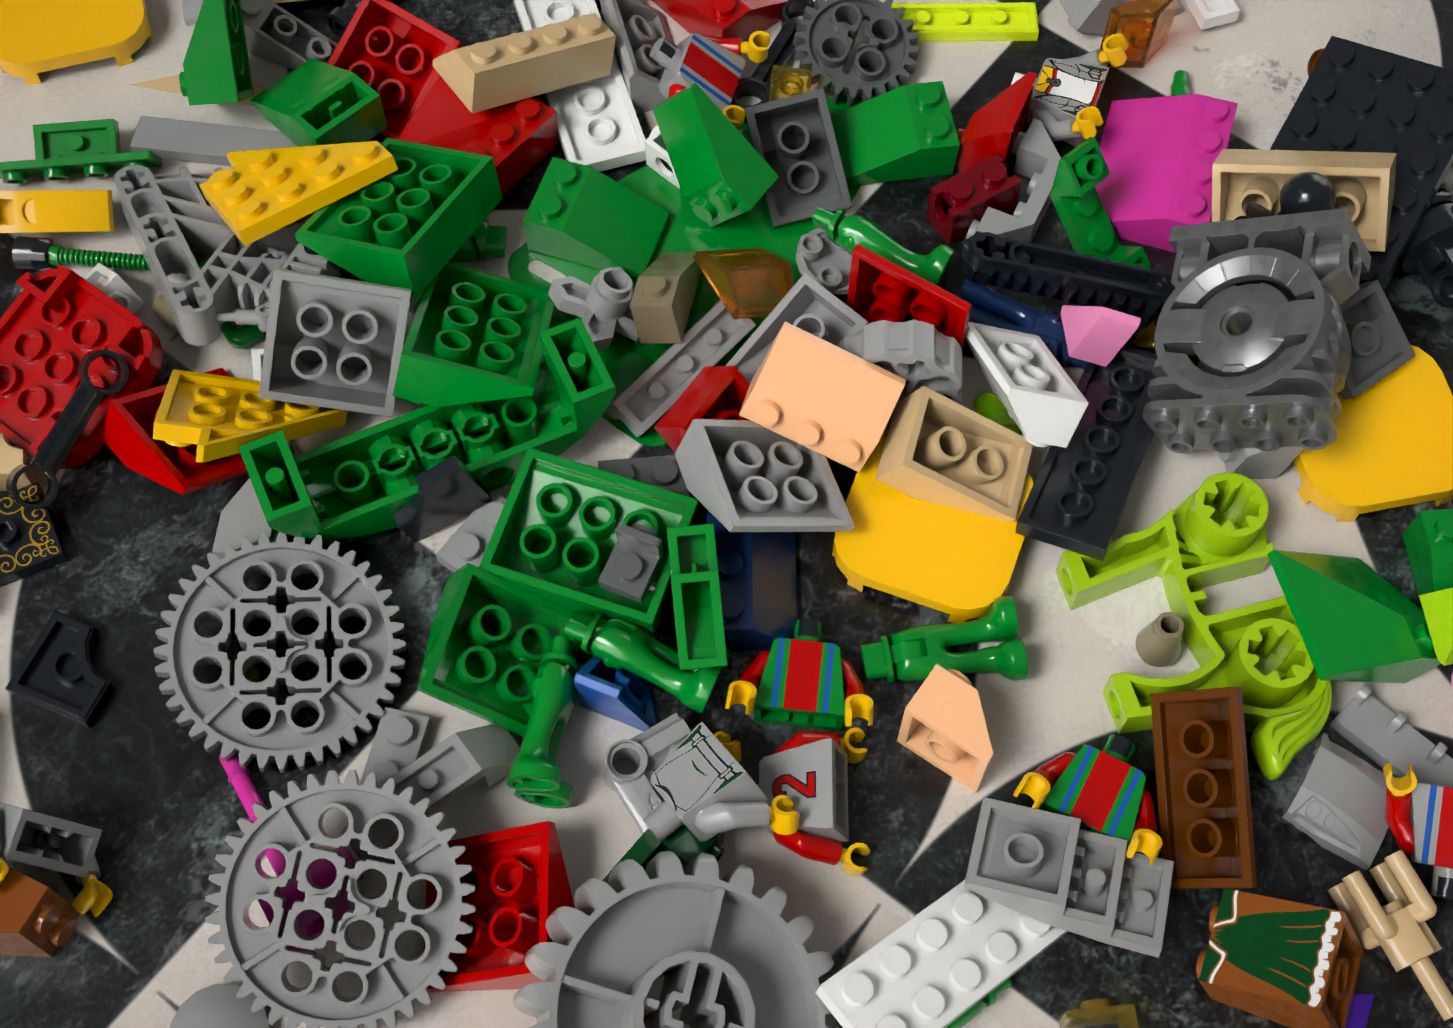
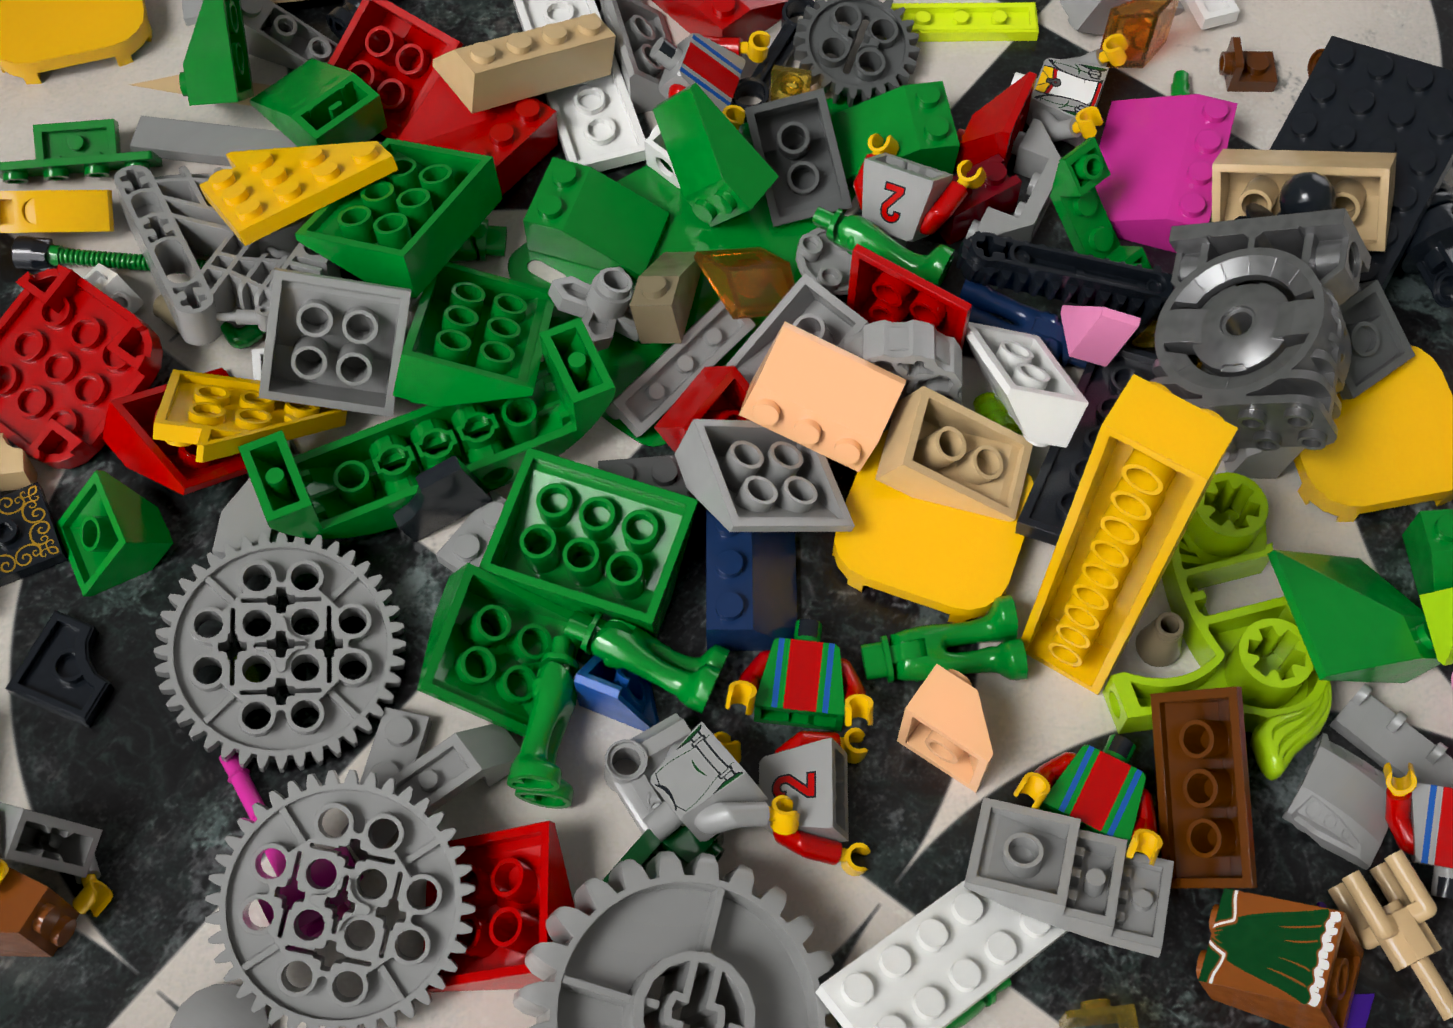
(67, 429): black piece -> none
(111, 534): none -> green slope
(632, 562): dark grey bracket -> none
(696, 597): green slope -> none
(907, 196): none -> light grey torso
(1123, 528): none -> yellow brick
(1247, 69): none -> reddish brown bracket

